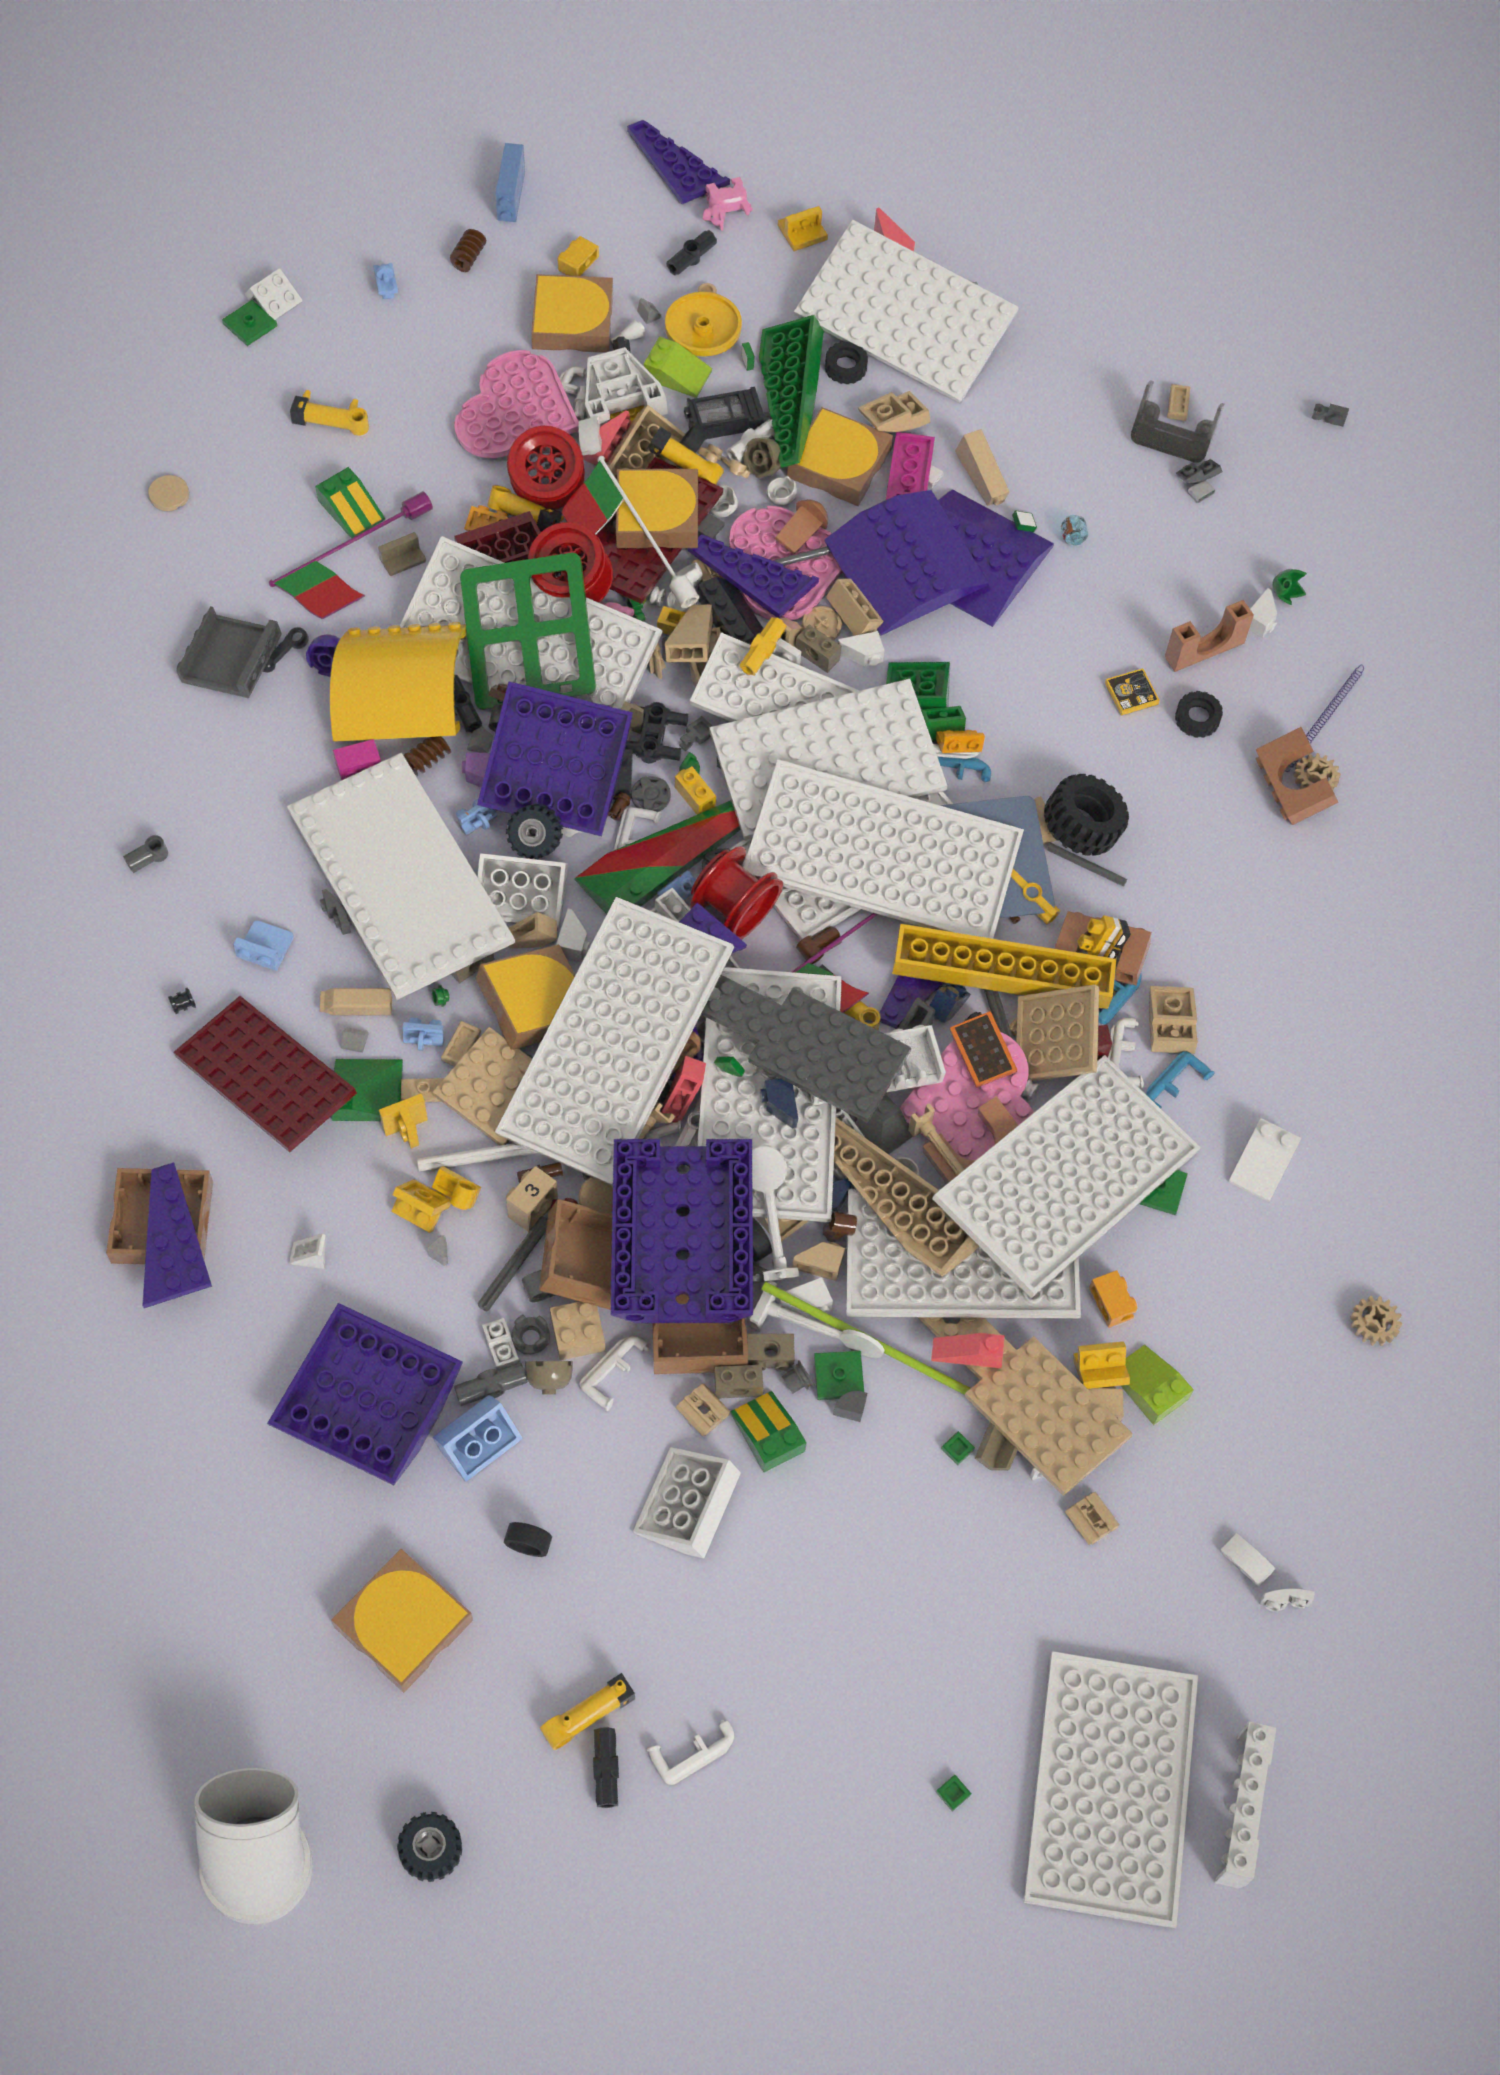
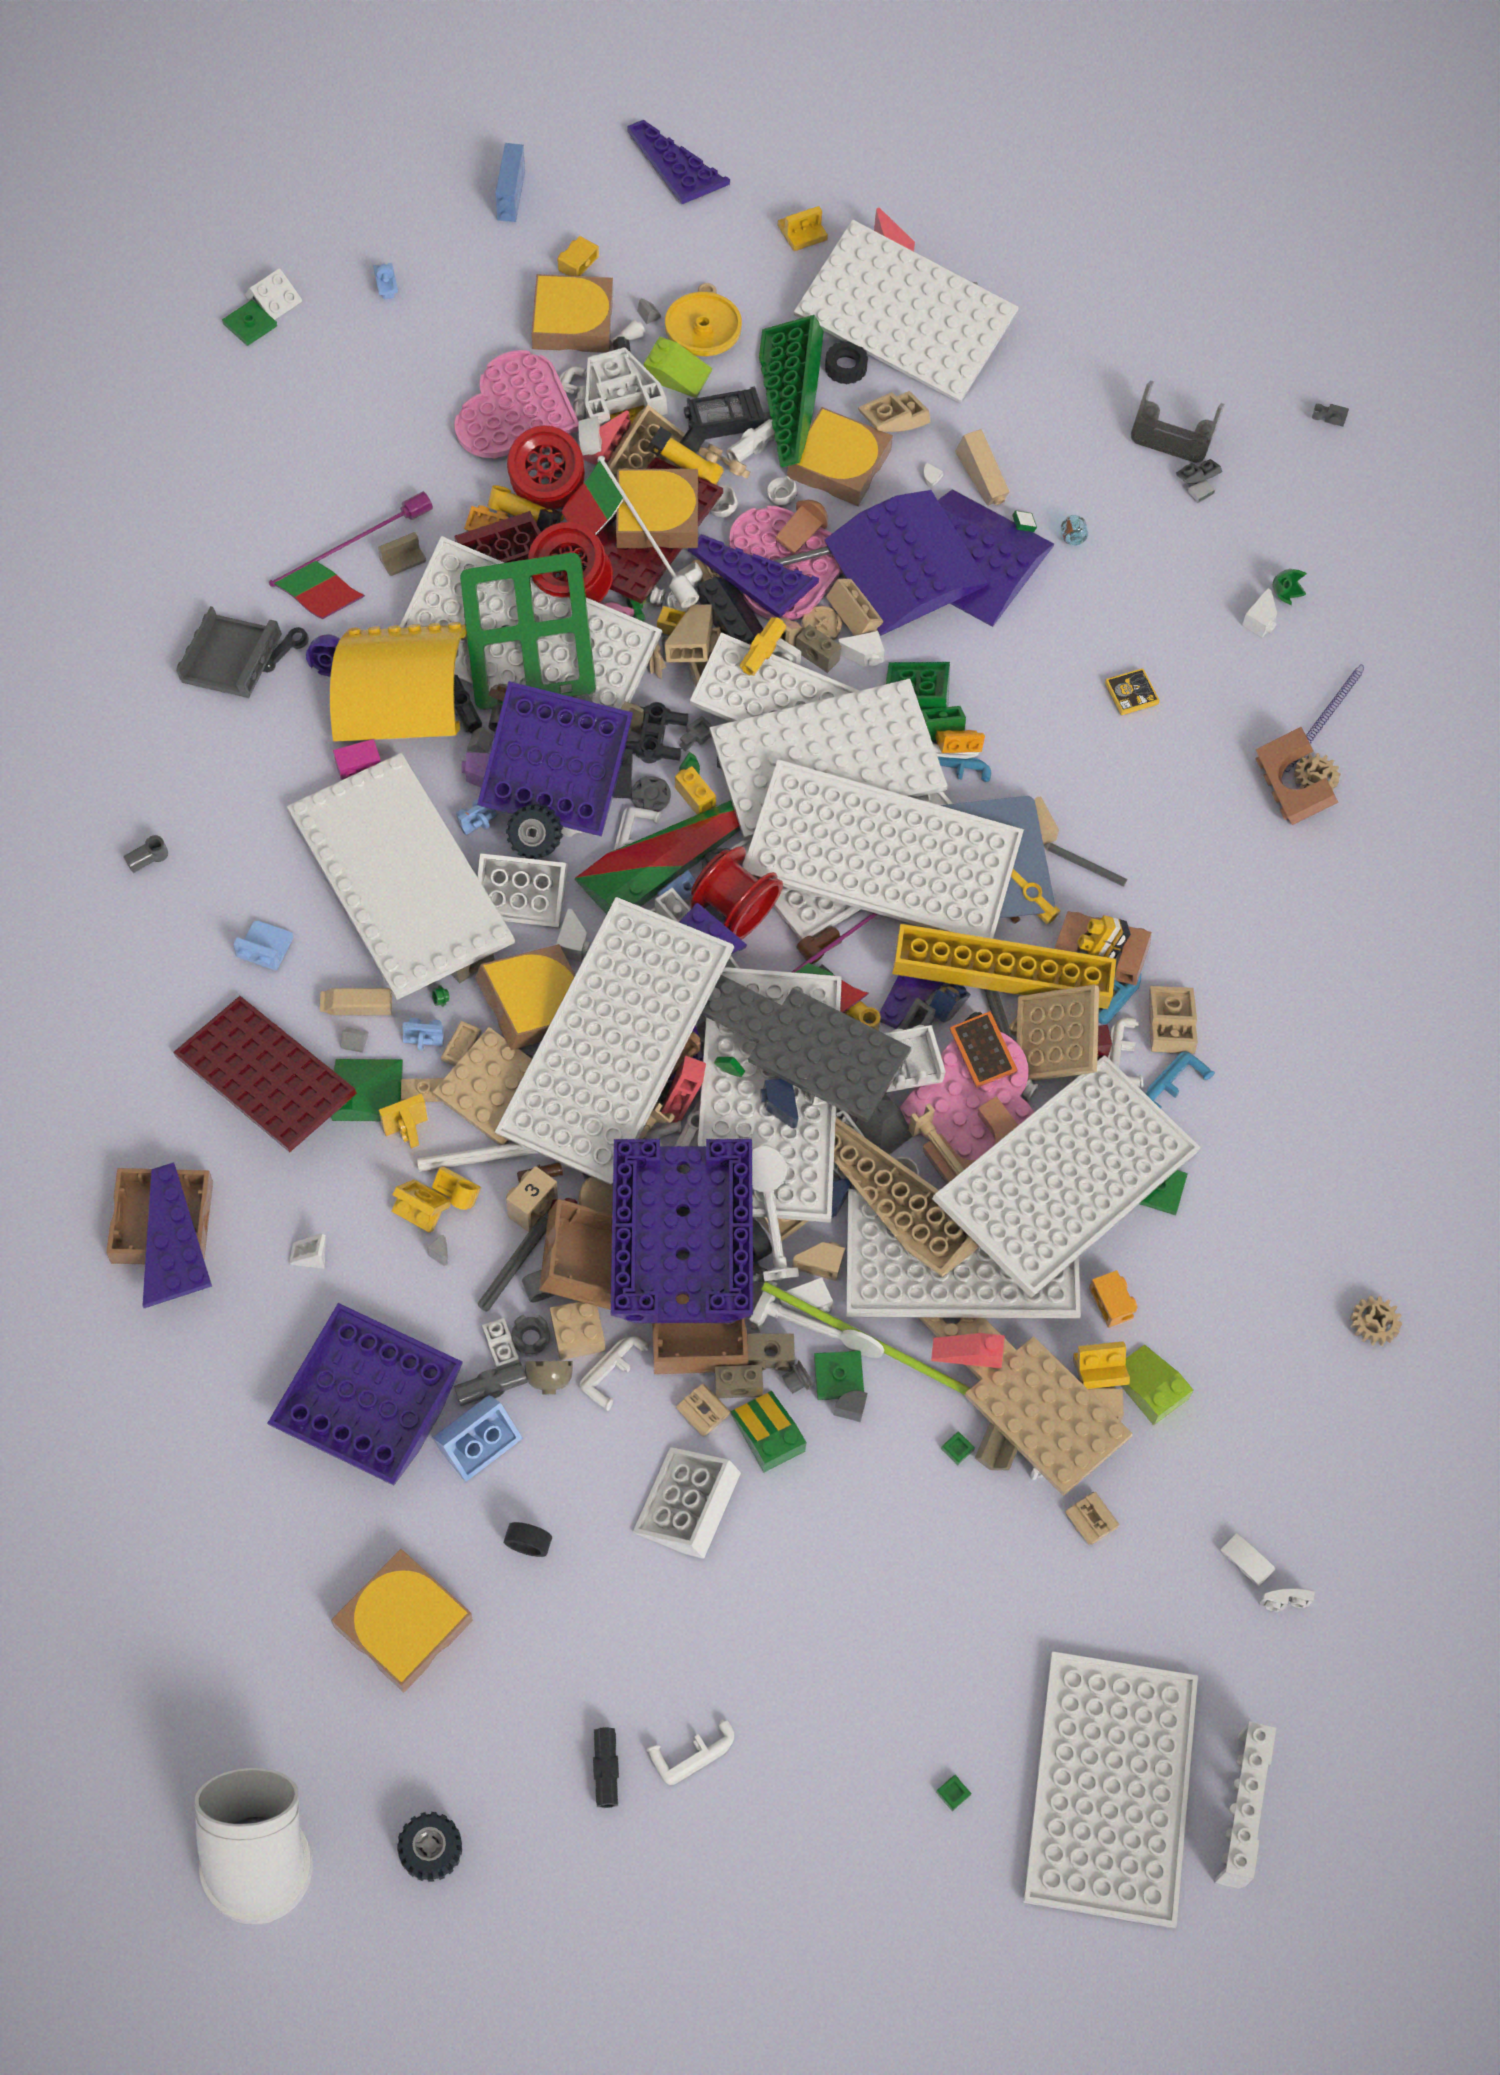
(168, 493): tan tile -> none
(182, 1001): black bush -> none
(336, 911): dark grey slope -> none
(349, 502): green slope -> none
(352, 419): yellow piece -> none
(427, 752): reddish brown piece -> none
(467, 250): reddish brown piece -> none
(534, 931): tan slope -> none
(564, 1727): yellow piece -> none
(619, 805): reddish brown pin -> none
(691, 252): black piece -> none
(710, 526): dark grey panel -> none
(724, 201): bright pink animal -> none
(747, 356): green tile -> none
(762, 457): dark tan cylinder -> none
(840, 1225): reddish brown piece -> none
(910, 464): dark pink hinge -> none
(1099, 802): black tyre -> none
(1178, 402): tan plate -> none
(1189, 648): nougat arch -> none
(1193, 727): black tyre -> none
(1264, 1160): white slope -> none

